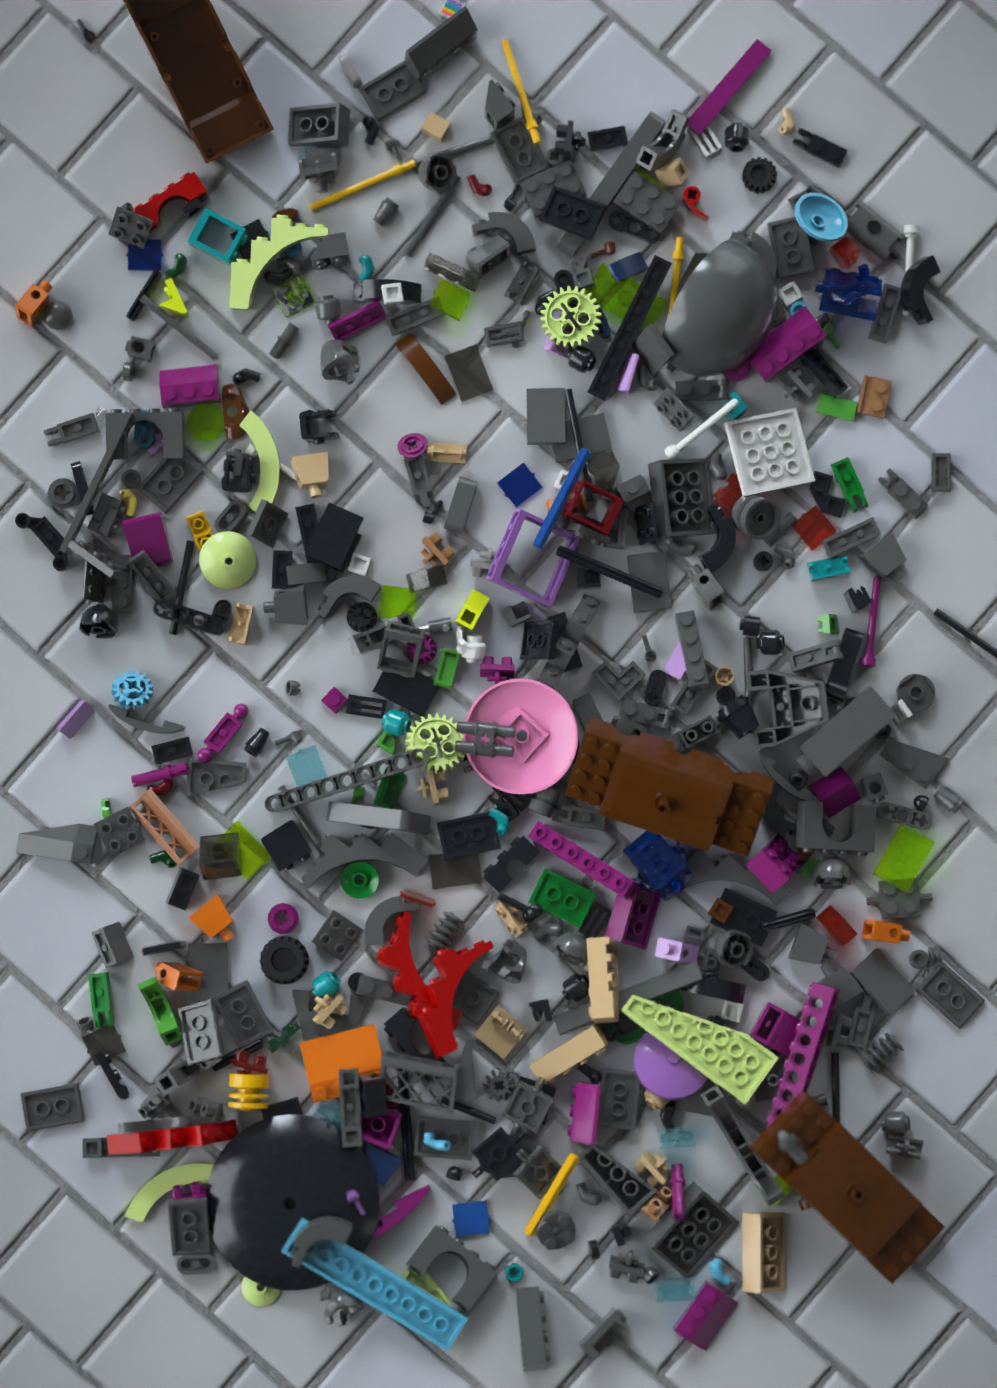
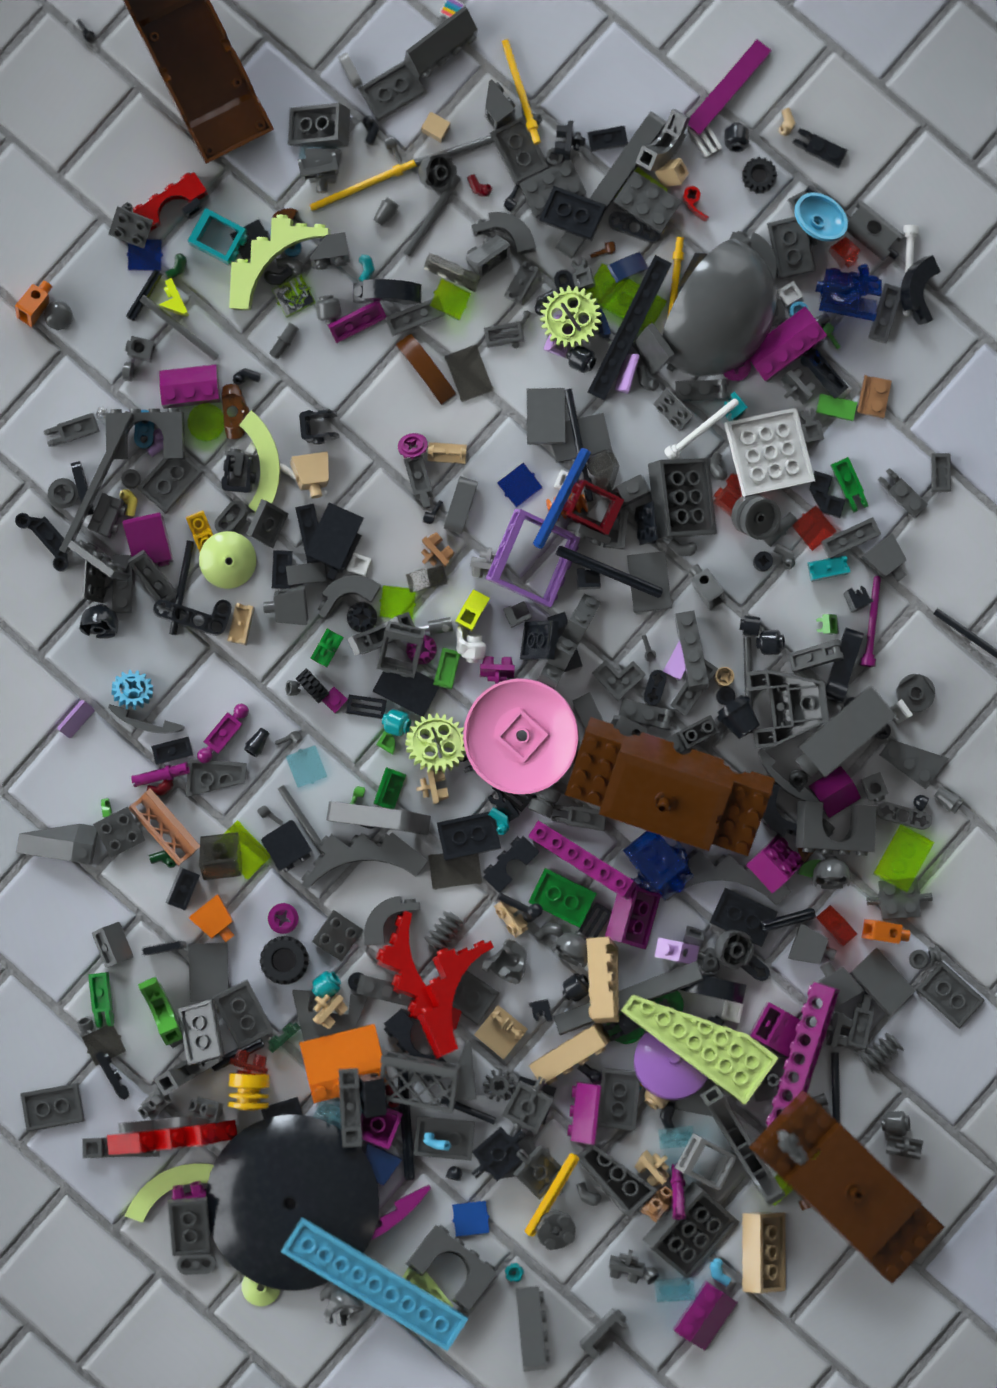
(170, 972): orange torso -> none
(264, 811): none -> dark grey hand
(312, 685): none -> black tyre
(318, 1229): dark grey arch -> none
(327, 648): none -> green hips
(337, 352): dark grey piece -> none
(352, 1195): medium lavender hand -> none
(356, 780): dark grey beam -> none
(357, 888): green dish -> none
(392, 293): white tile -> none
(417, 898): clear red piece -> none
(479, 730): dark grey pin -> none
(593, 1249): black tile -> none
(619, 1234): black tile -> none
(691, 1155): none -> light grey window
(720, 910): reddish brown tile -> none
(724, 543): black arch -> none
(811, 429): none -> dark grey plate

